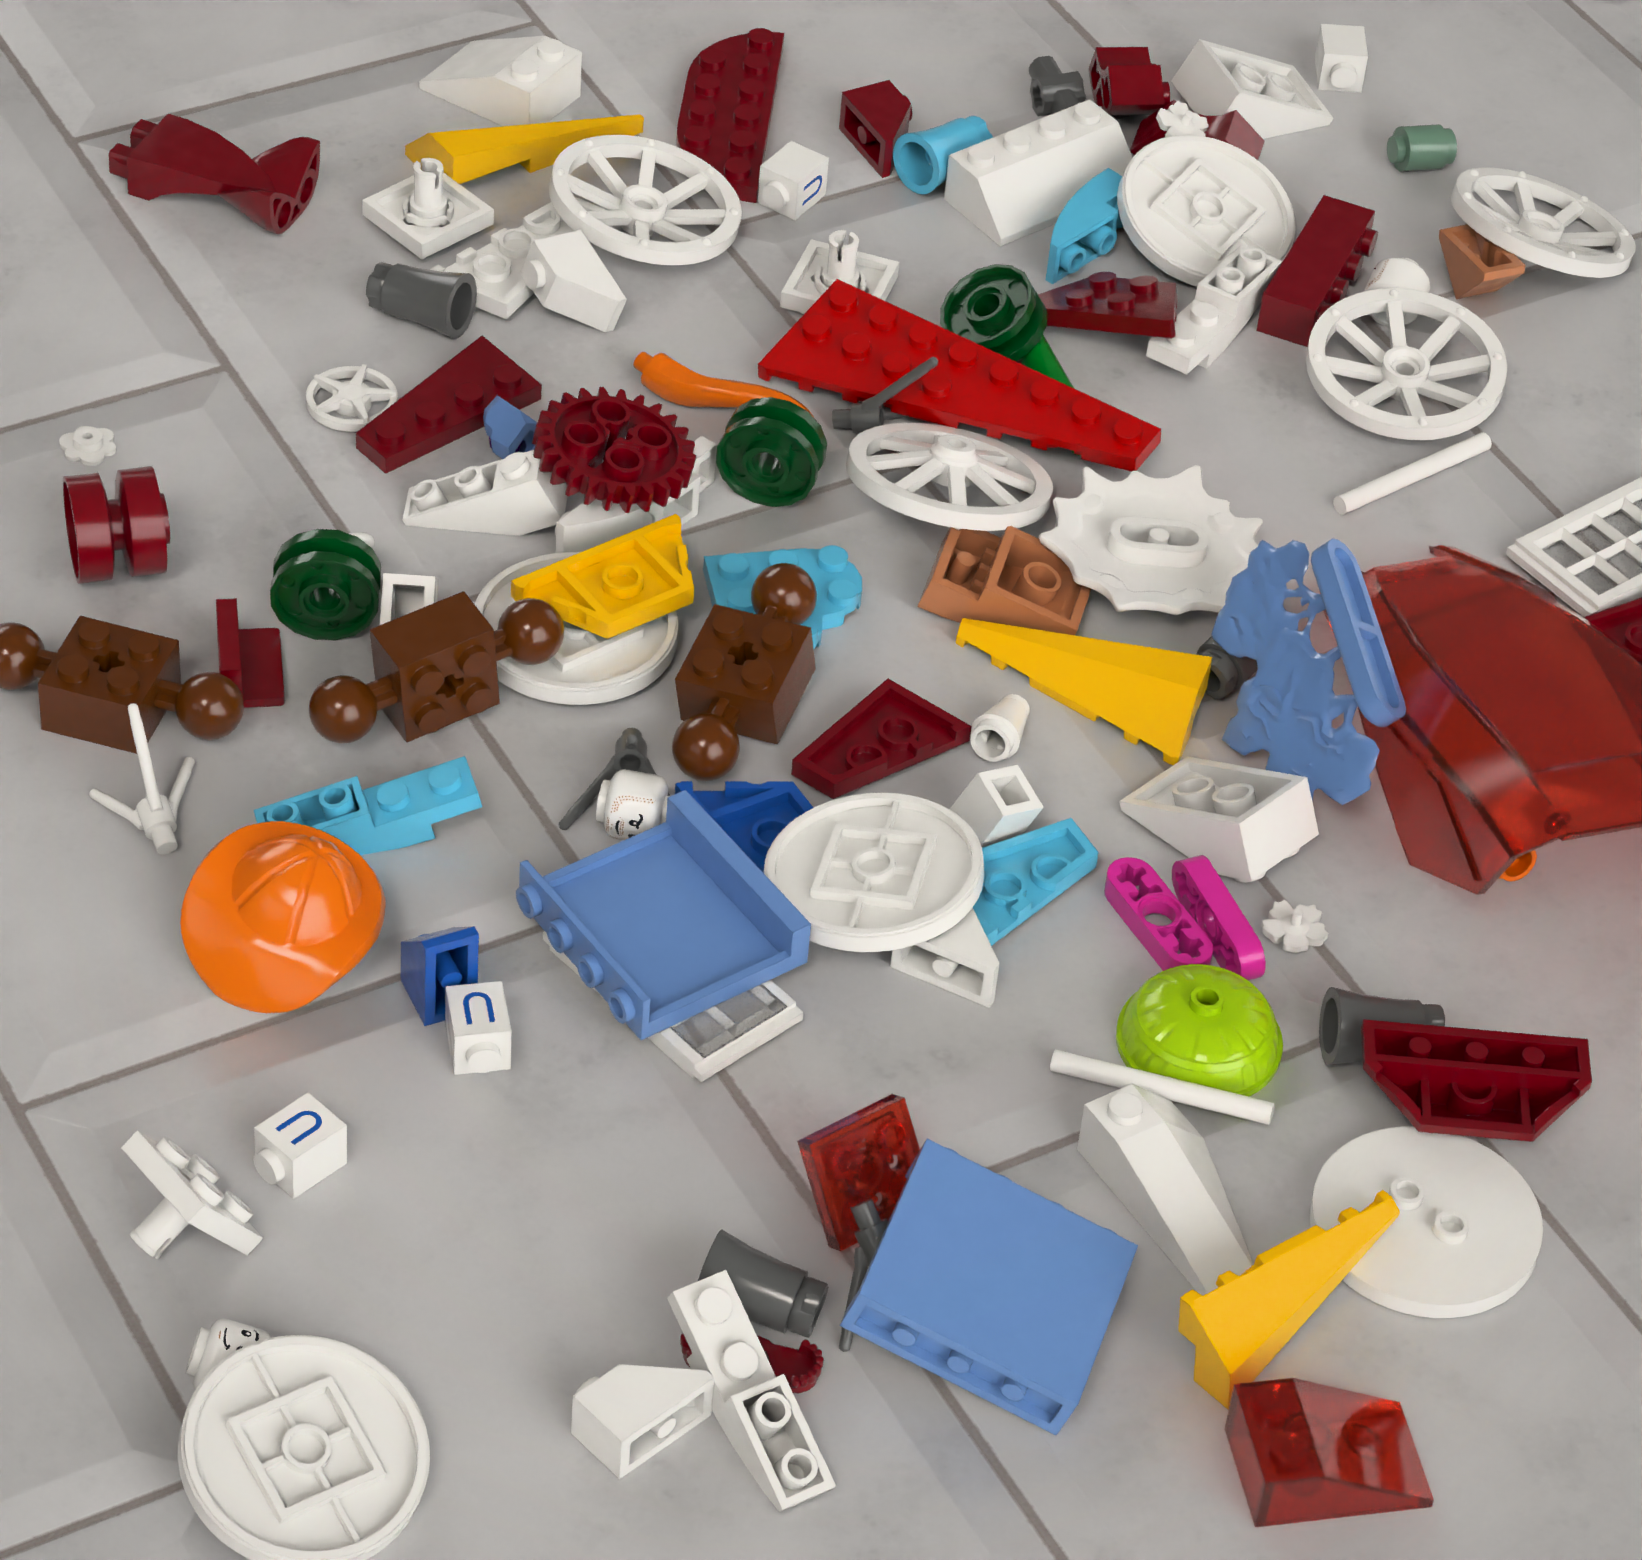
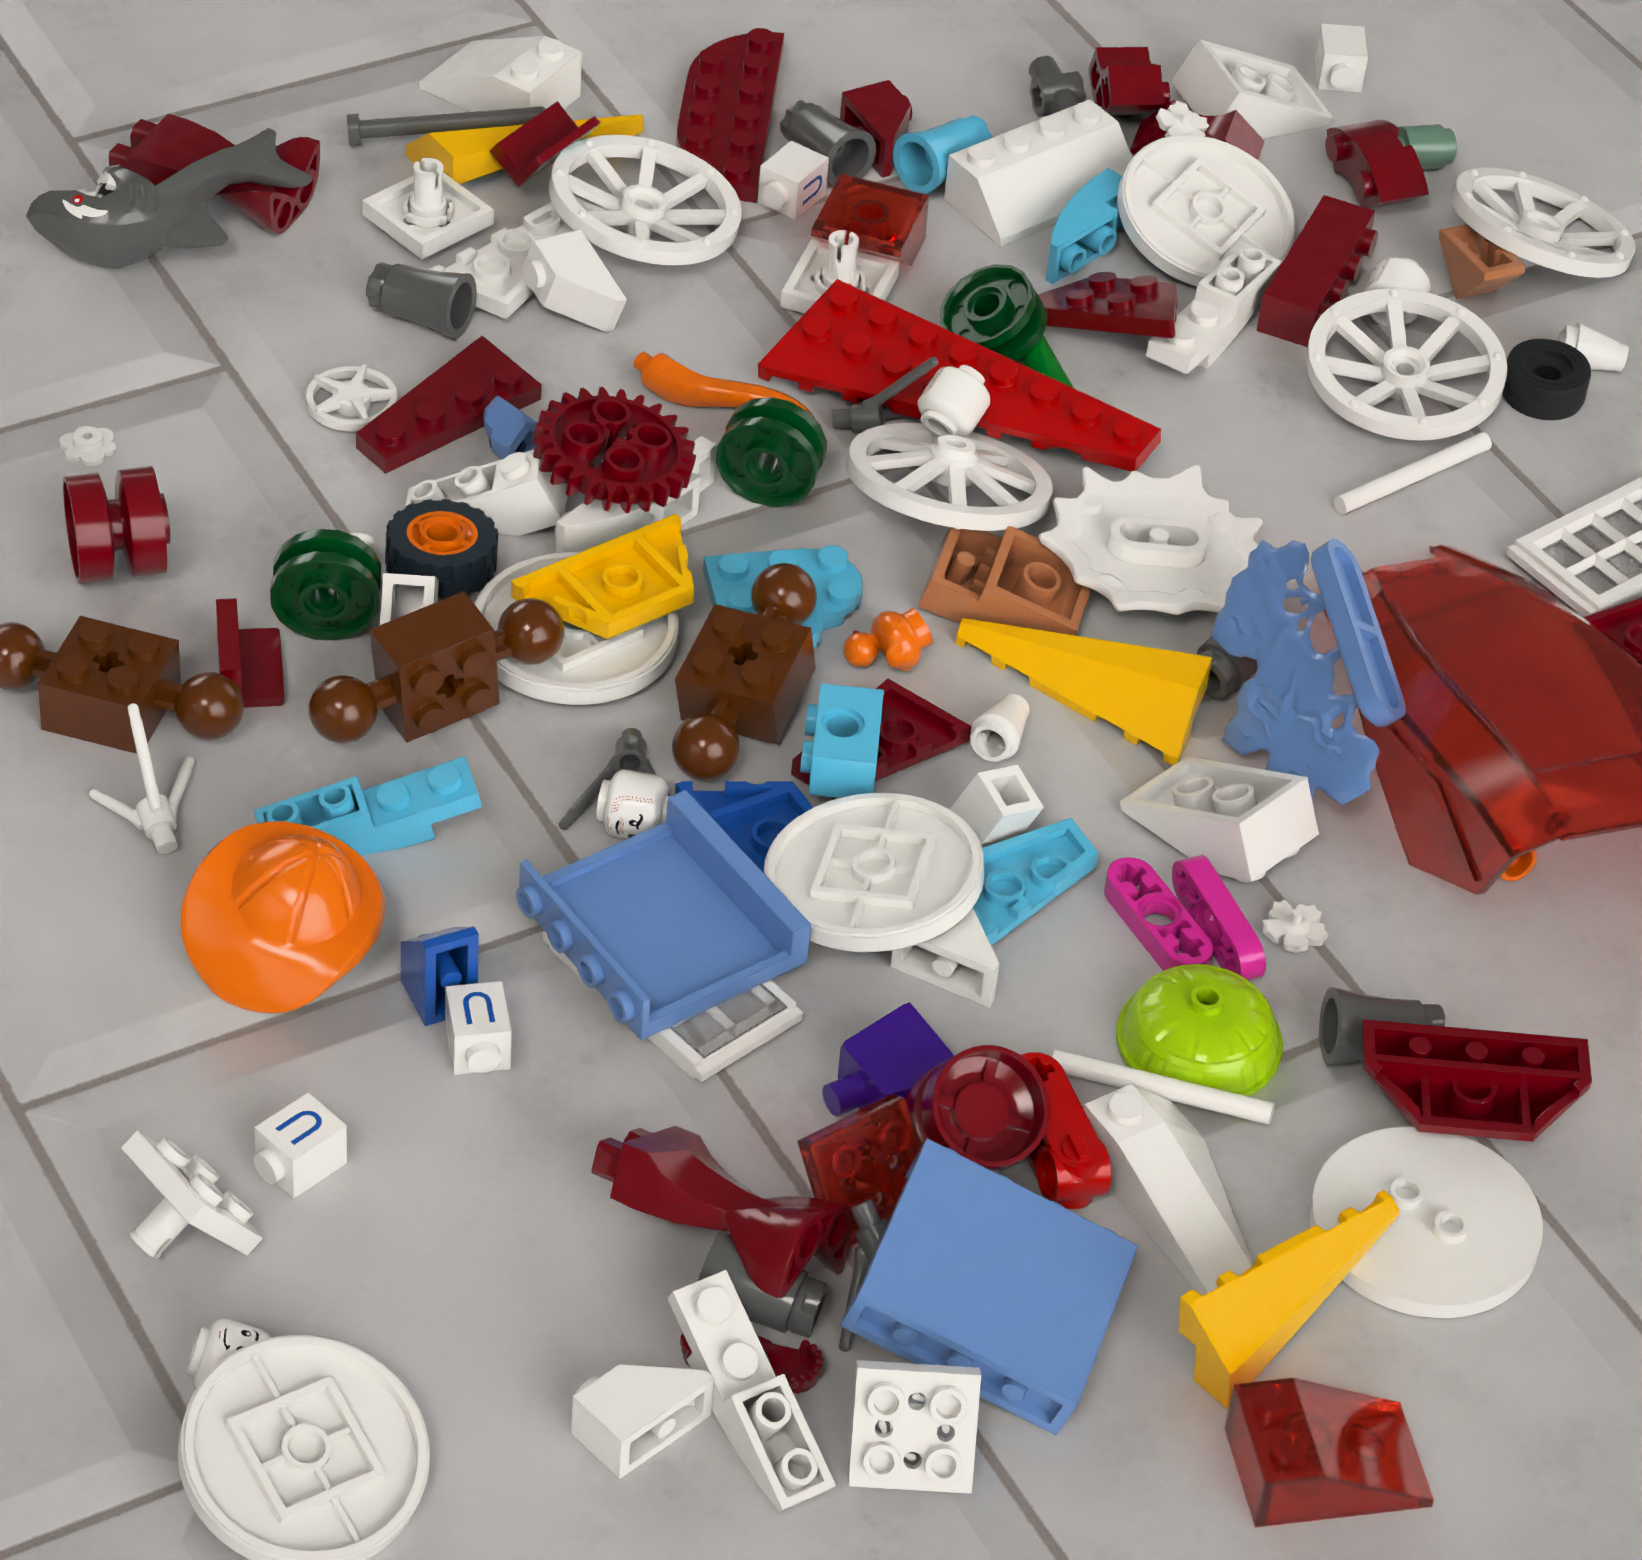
(139, 219): none -> dark grey piece
(425, 124): none -> dark grey bar
(443, 542): none -> black wheel
(539, 143): none -> dark red panel
(681, 1182): none -> dark red hips
(844, 742): none -> medium azure brick
(846, 146): none -> dark grey plant
(884, 218): none -> clear red slope
(884, 1060): none -> dark purple torso
(895, 635): none -> orange animal
(915, 1403): none -> white plate
(954, 401): none -> white head
(982, 1106): none -> dark red wheel
(1070, 1158): none -> red piece
(1376, 163): none -> dark red brick
(1546, 379): none -> black tyre
(1599, 349): none -> white cone

